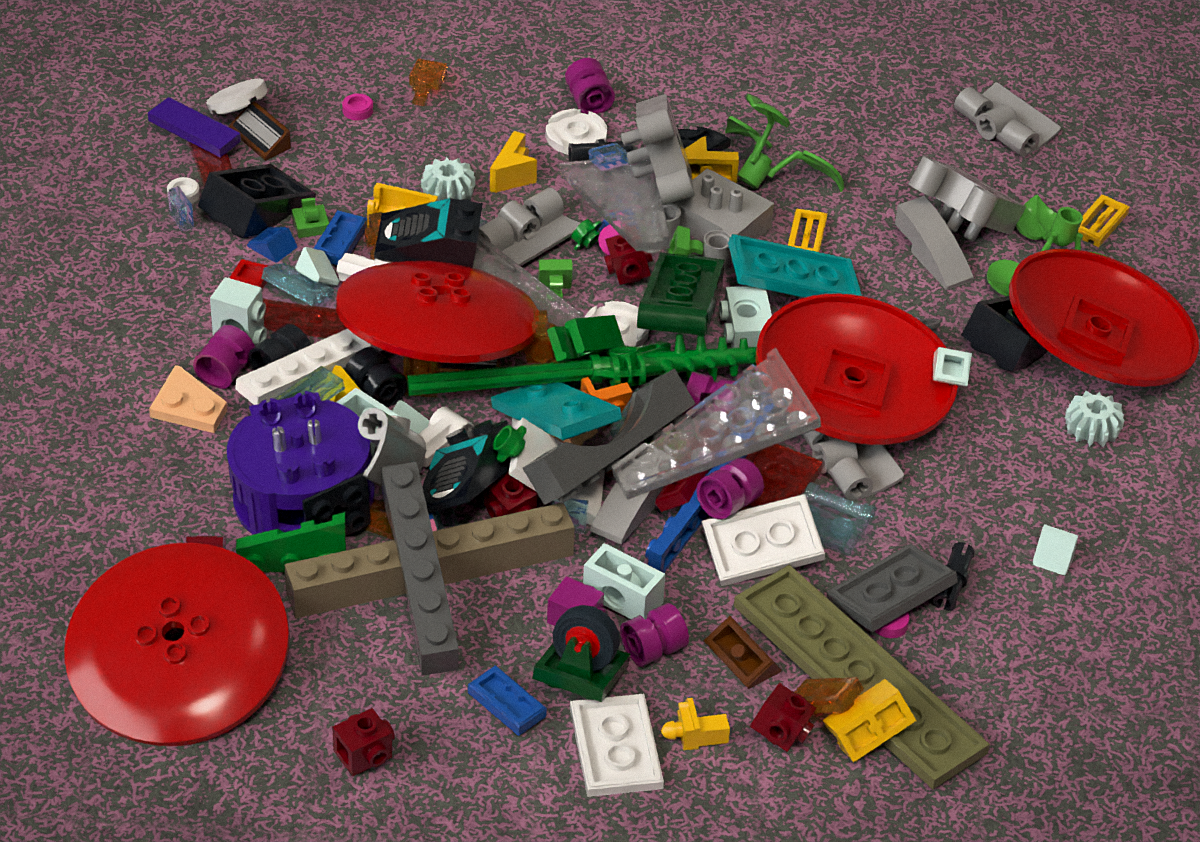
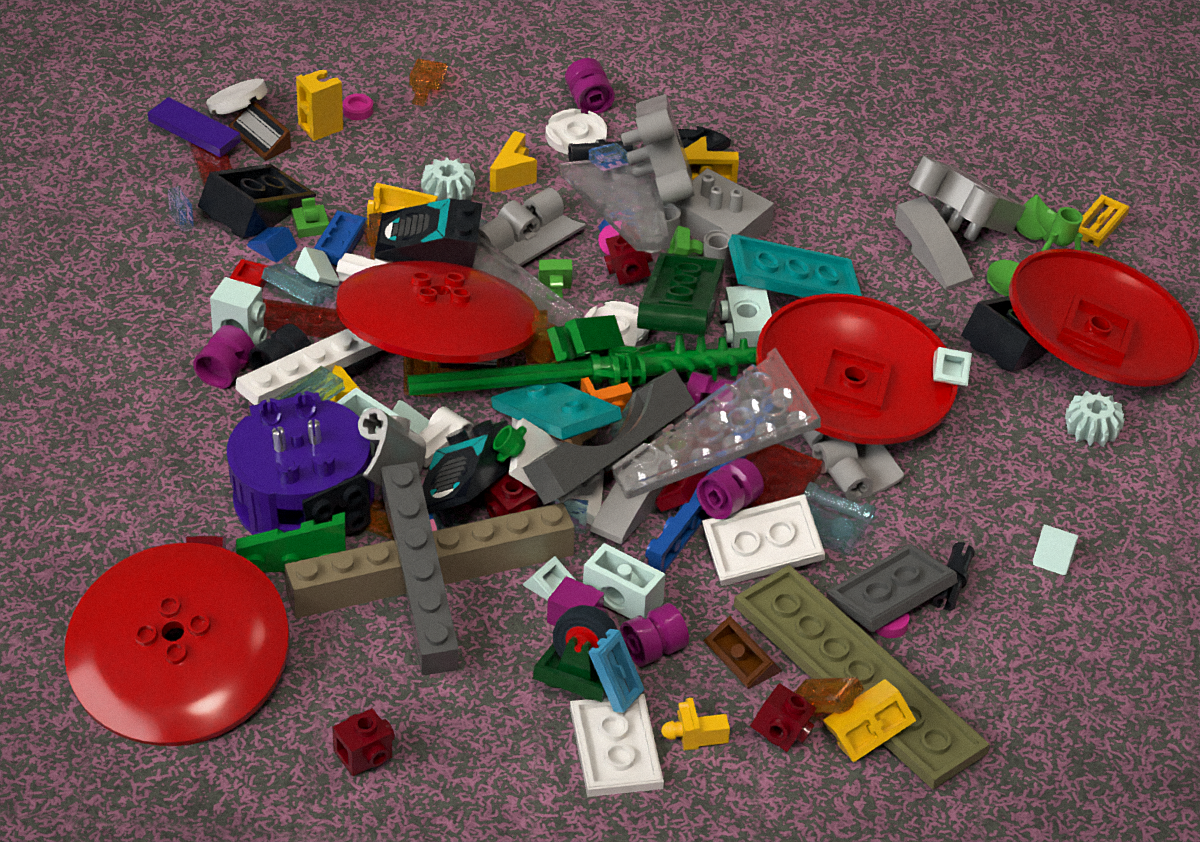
(188, 186): white tile -> none
(188, 402): light nougat wing -> none
(319, 104): none -> yellow hinge
(377, 376): black wheel -> none
(507, 700): blue plate -> none
(547, 578): none -> light aqua slope
(586, 234): green plate -> none
(612, 674): none -> dark azure tile
(758, 164): bright green plant -> none
(810, 215): yellow tile -> none
(1006, 118): light grey panel -> none

